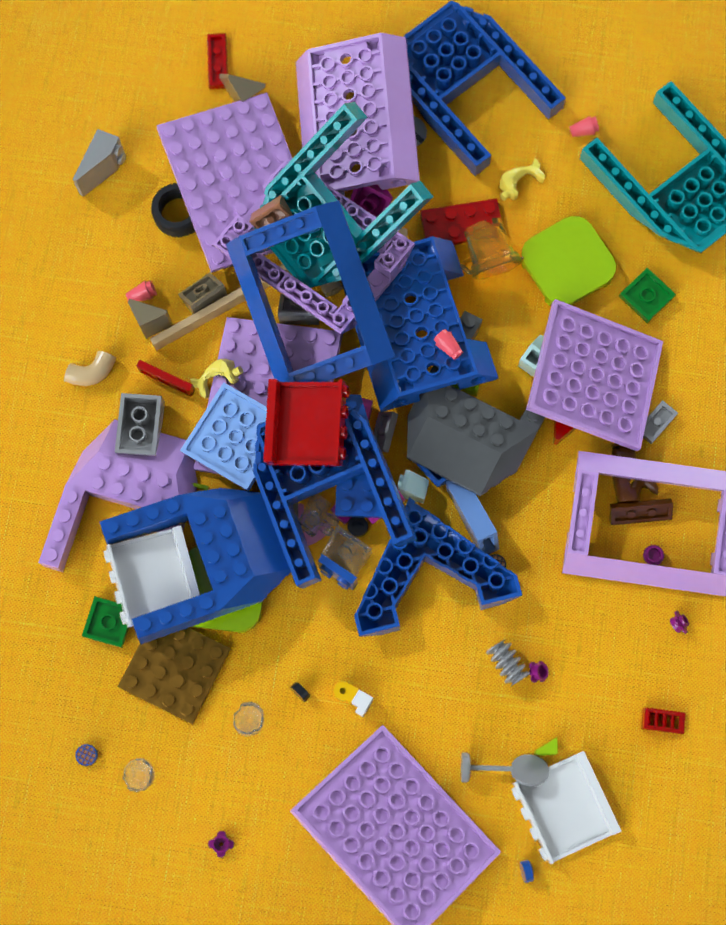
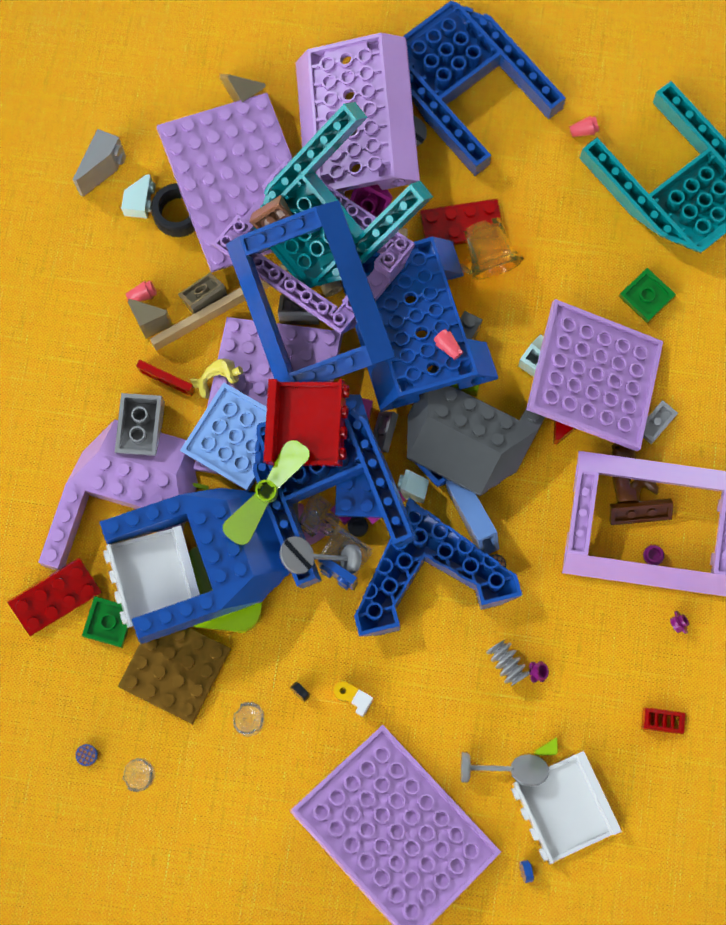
(54, 596): none -> red plate
(90, 374): tan cylinder -> none
(137, 198): none -> light aqua slope
(217, 59): red tile -> none
(227, 844): magenta plate -> none
(245, 520): none -> lime piece
(299, 556): none -> light grey piece
(510, 178): light yellow animal -> none
(568, 261): lime tile -> none

